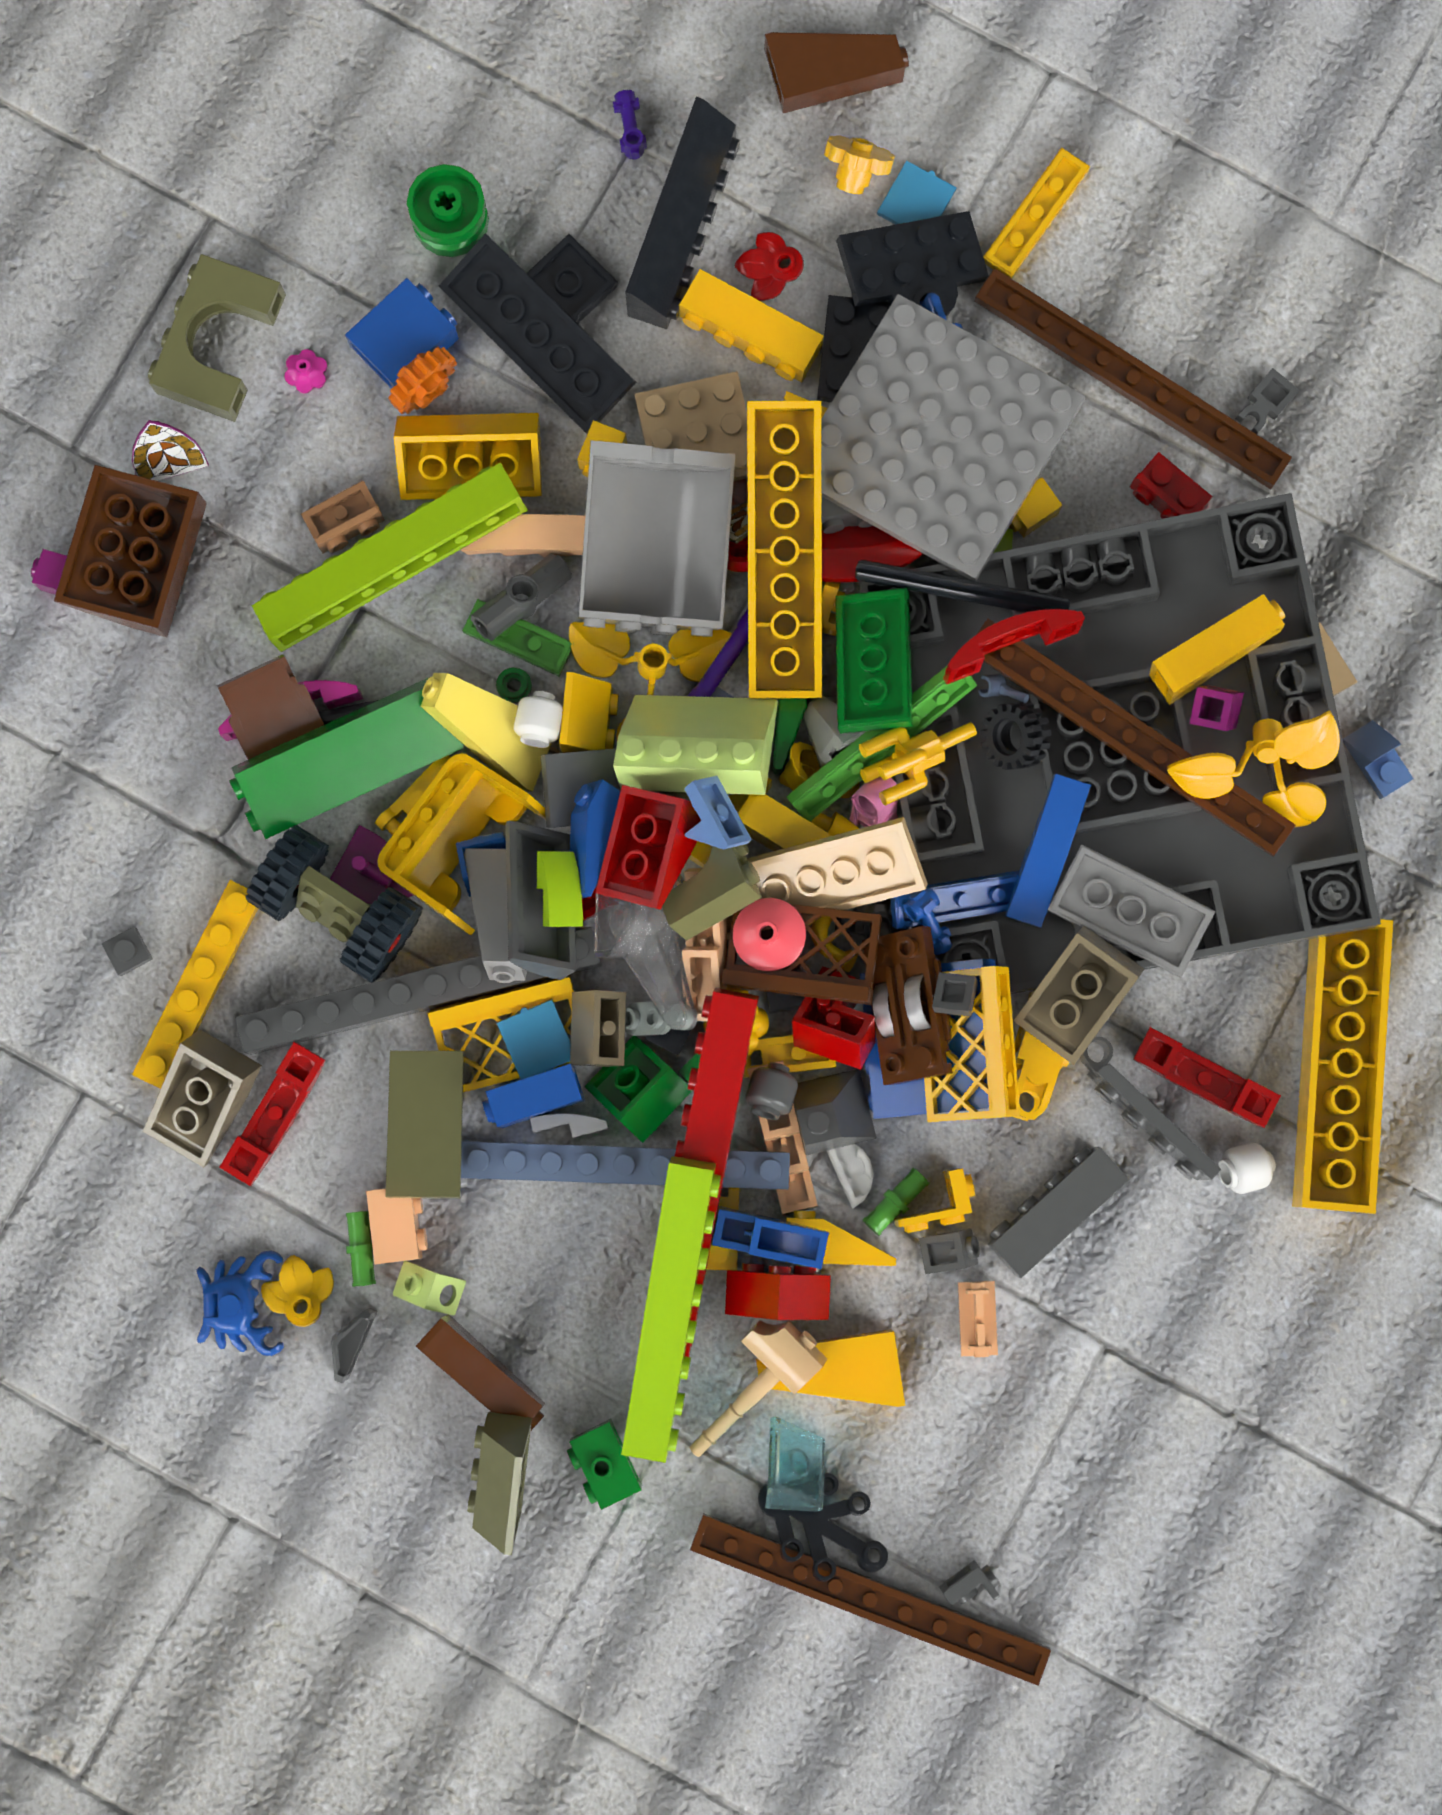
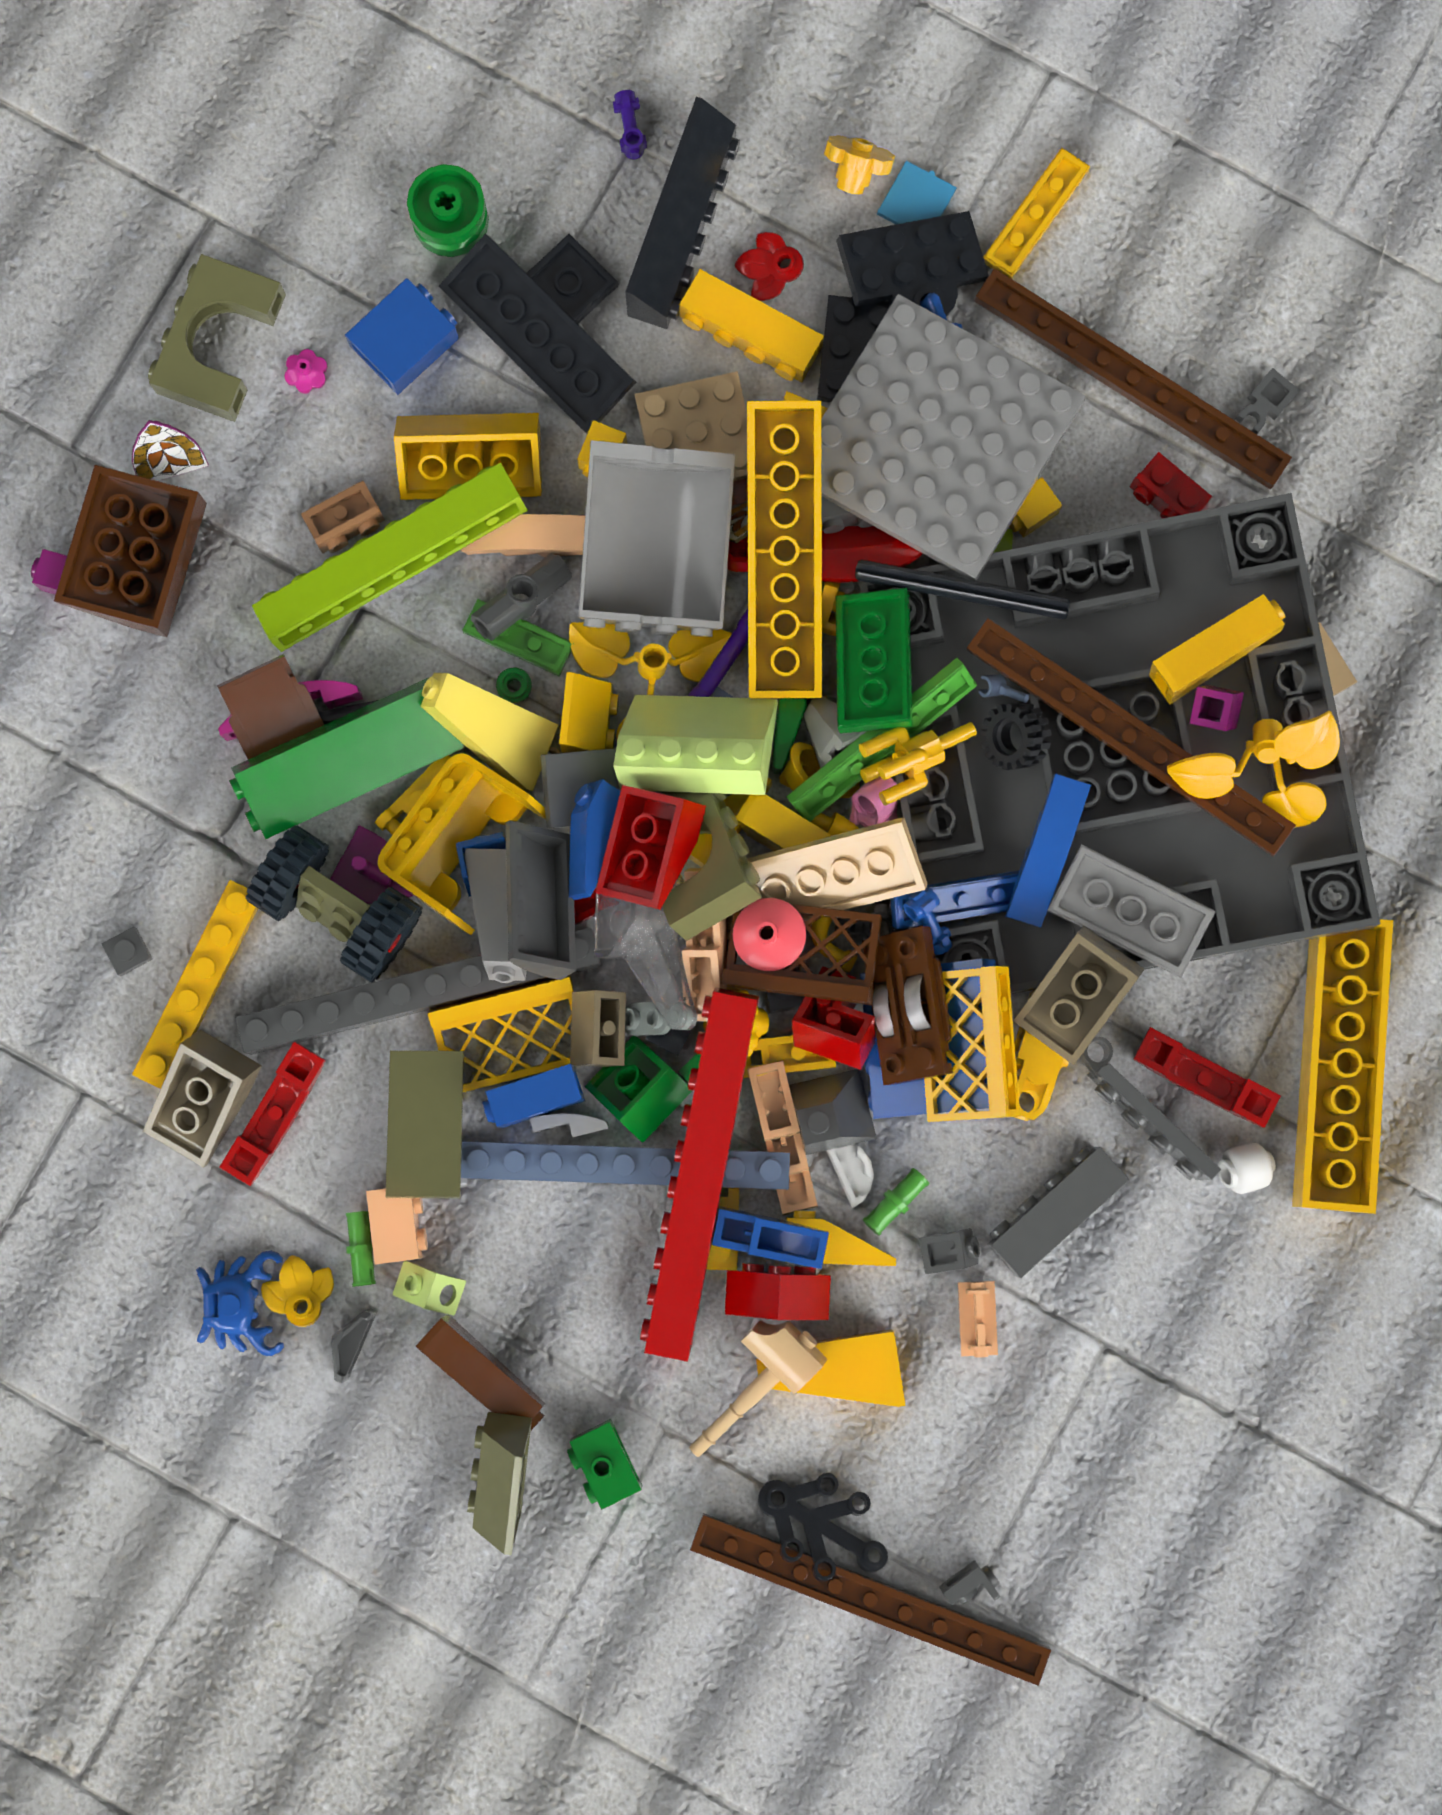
(422, 380): orange gear -> none
(536, 1039): dark azure piece -> none
(538, 719): white head -> none
(561, 889): lime slope -> none
(669, 1308): lime brick -> none
(719, 821): medium blue slope -> none
(771, 1091): dark grey head -> none
(794, 1468): clear light blue slope -> none
(831, 65): reddish brown slope -> none
(955, 994): dark grey plate -> none
(959, 1190): yellow bracket -> none
(1049, 623): red slope -> none
(1376, 757): medium blue slope -> none

